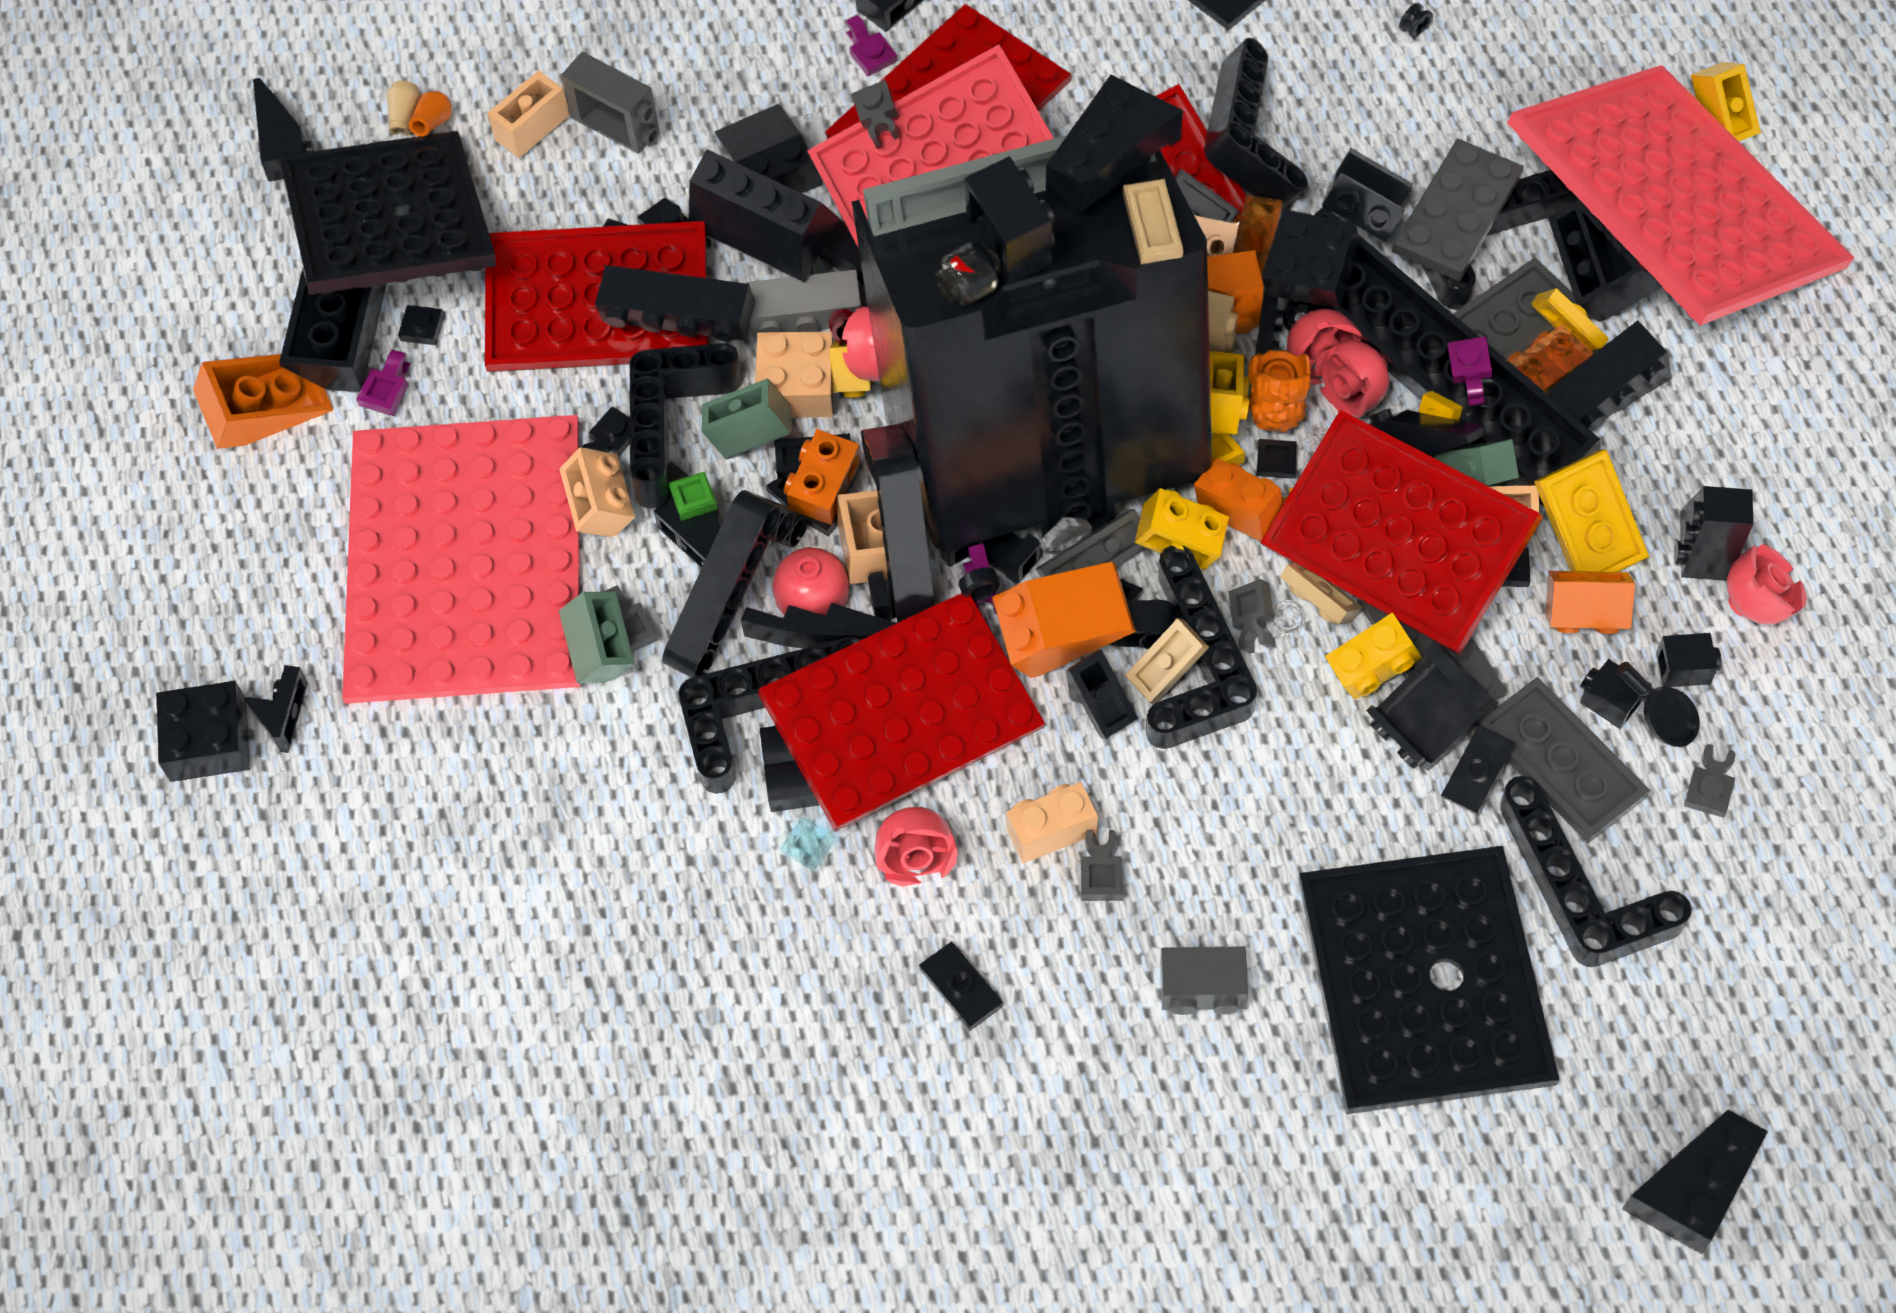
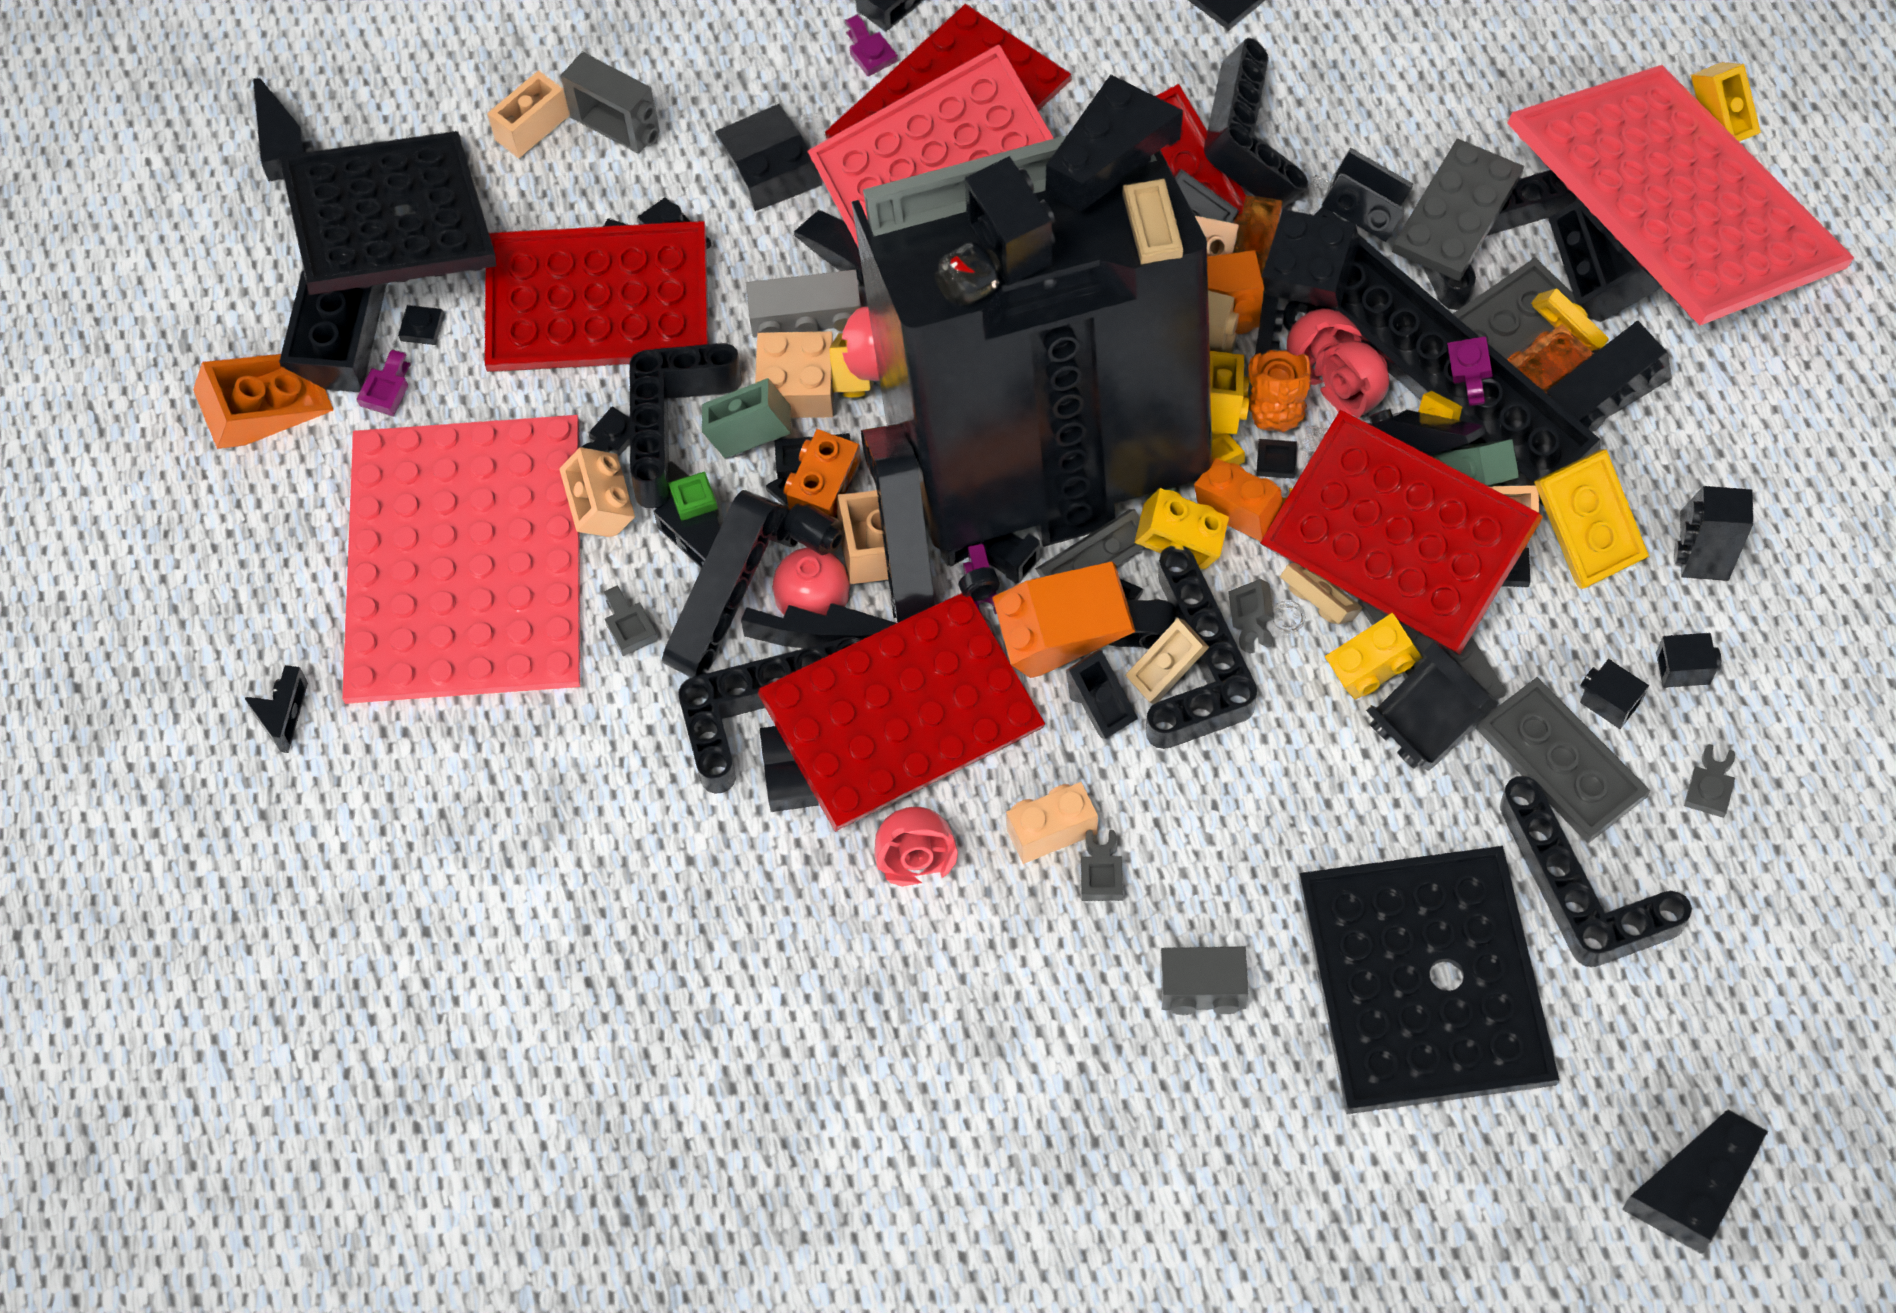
(202, 731): black brick -> none
(401, 104): tan cone -> none
(431, 112): orange cone -> none
(596, 637): sand green brick -> none
(675, 303): black brick -> none
(759, 215): black slope -> none
(808, 844): clear light blue tile -> none
(814, 528): none -> black brick
(836, 320): dark red pin -> none
(876, 110): dark grey plate -> none
(879, 595): black tile -> none
(960, 986): black plate -> none
(1065, 534): clear tile -> none
(1416, 20): black bush -> none
(1478, 770): black plate -> none
(1589, 601): orange brick -> none
(1666, 710): black piece -> none
(1763, 588): coral cylinder -> none

